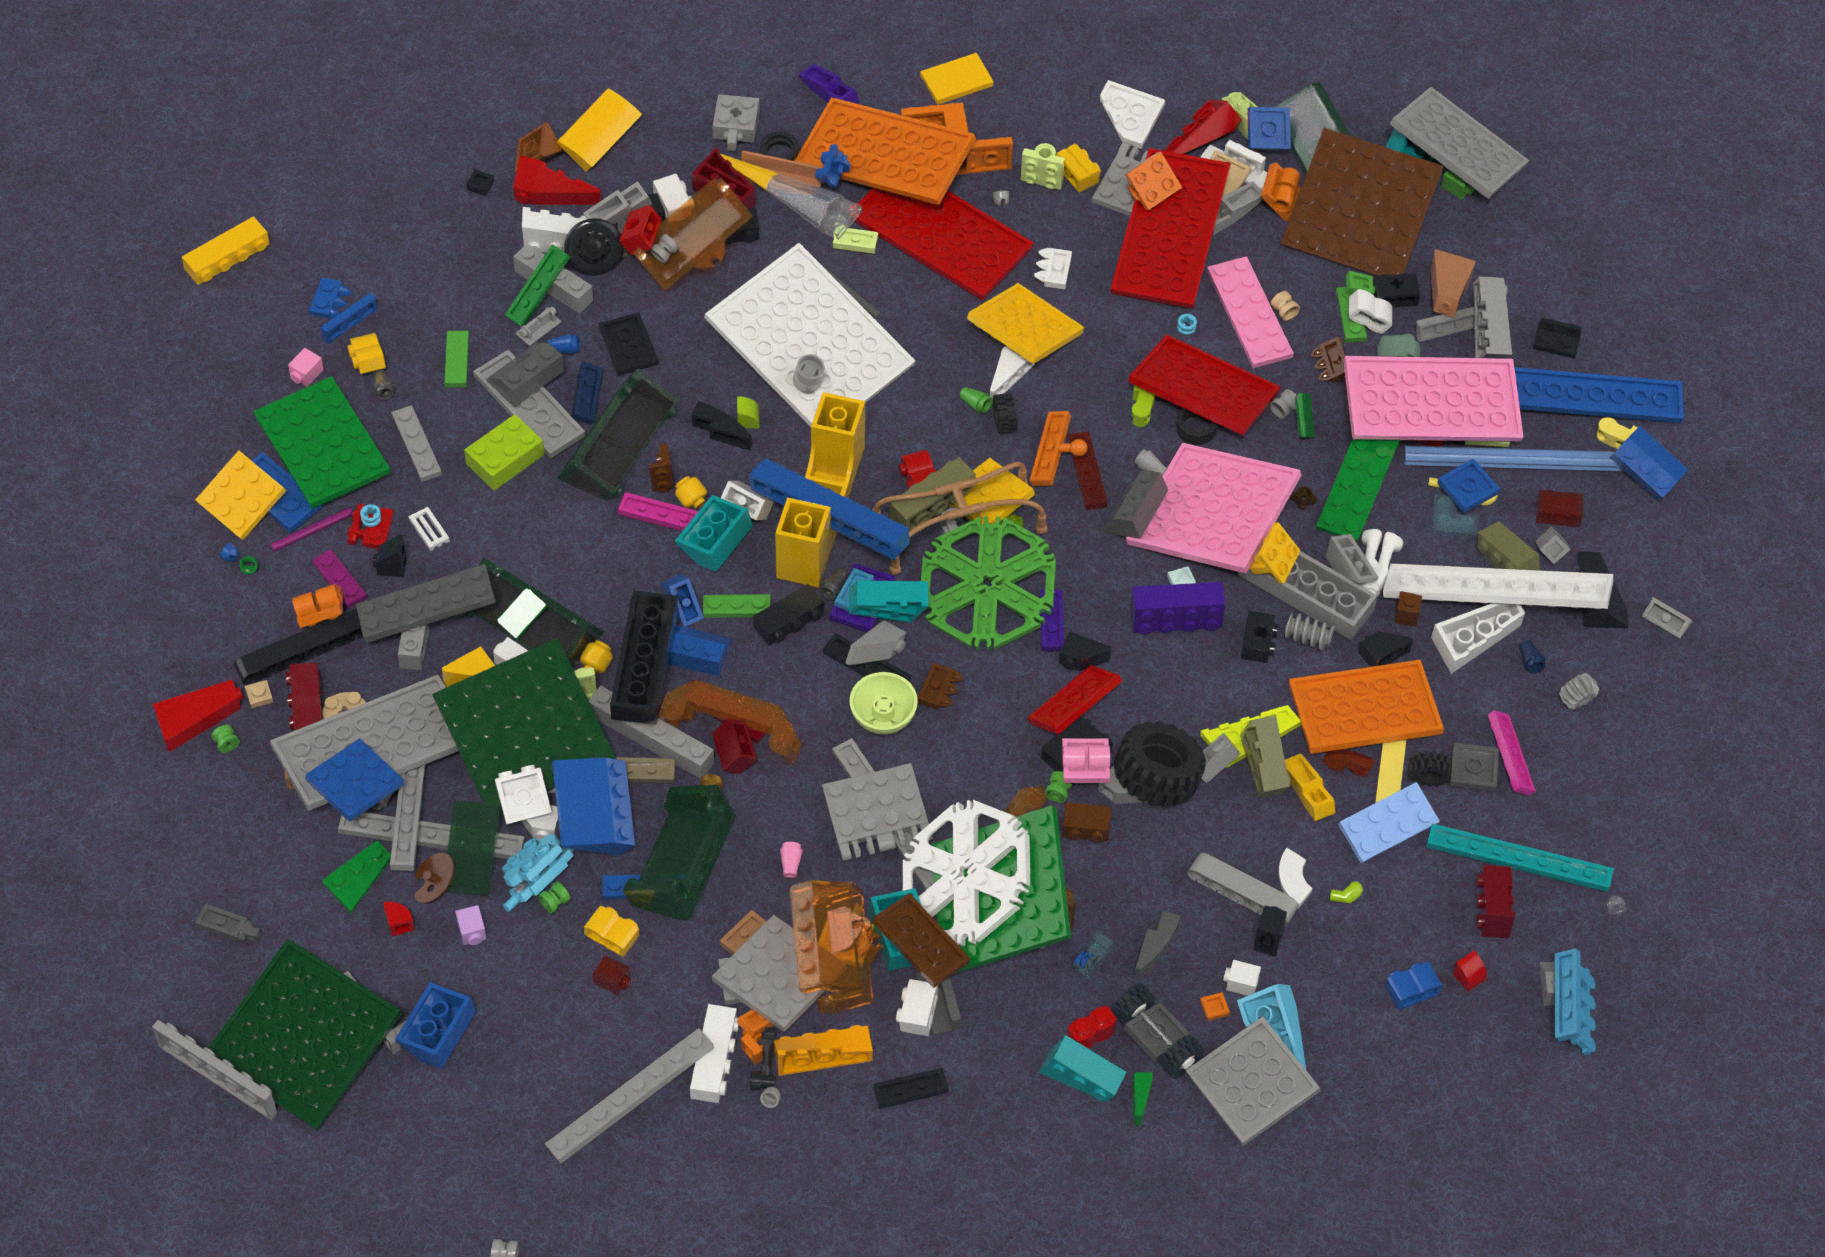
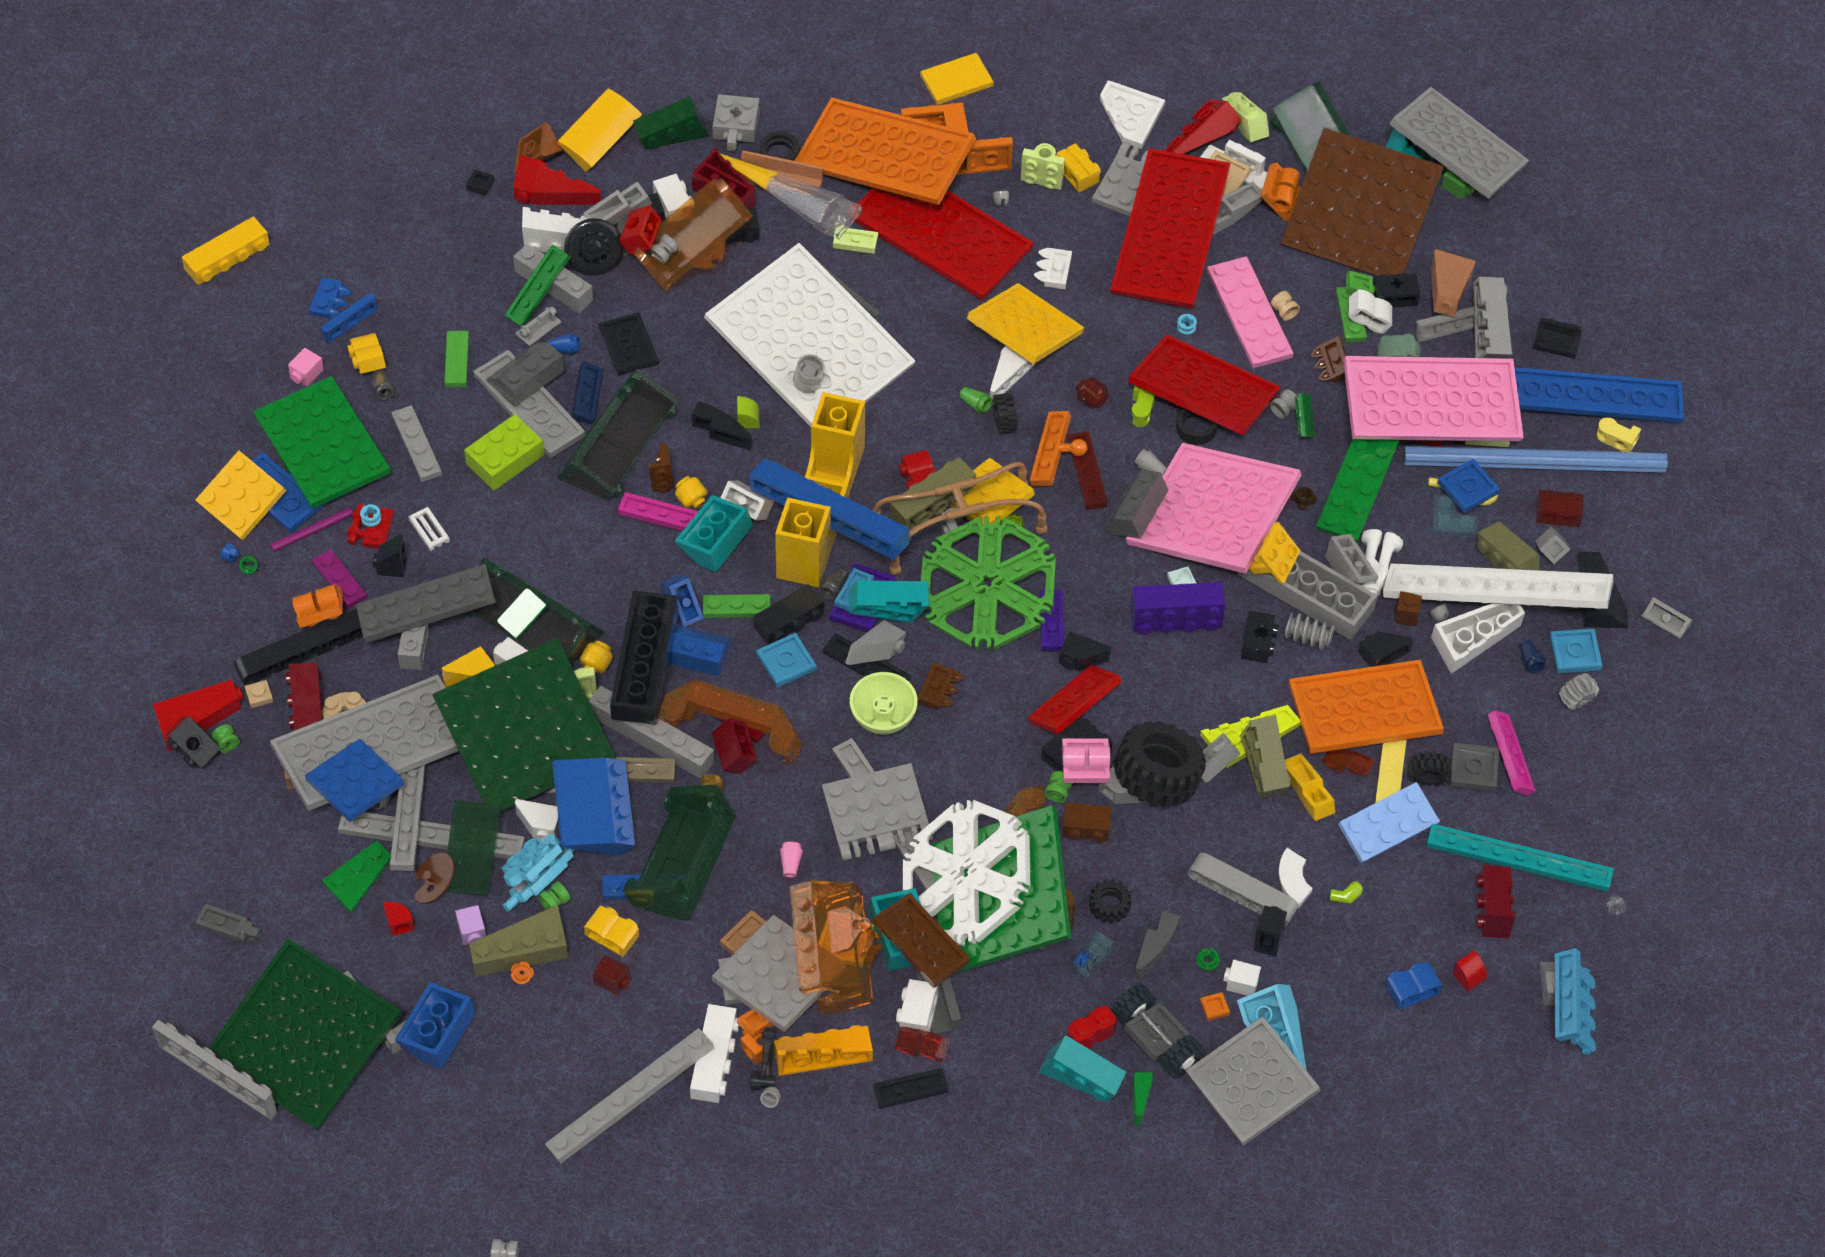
(204, 748): none -> black brick
(521, 978): none -> orange plate
(522, 794): white plate -> none
(530, 940): none -> olive wedge
(671, 125): none -> dark green wedge
(786, 660): none -> dark azure plate
(827, 84): dark purple slope -> none
(834, 165): blue hips -> none
(922, 1042): none -> clear red slope
(1092, 393): none -> clear red head
(1110, 913): none -> black tyre
(1152, 181): orange plate -> none
(1211, 954): none -> green plate
(1269, 128): blue plate -> none
(1440, 613): none -> light grey hinge
(1575, 651): none -> dark azure plate
(1649, 463): blue slope -> none

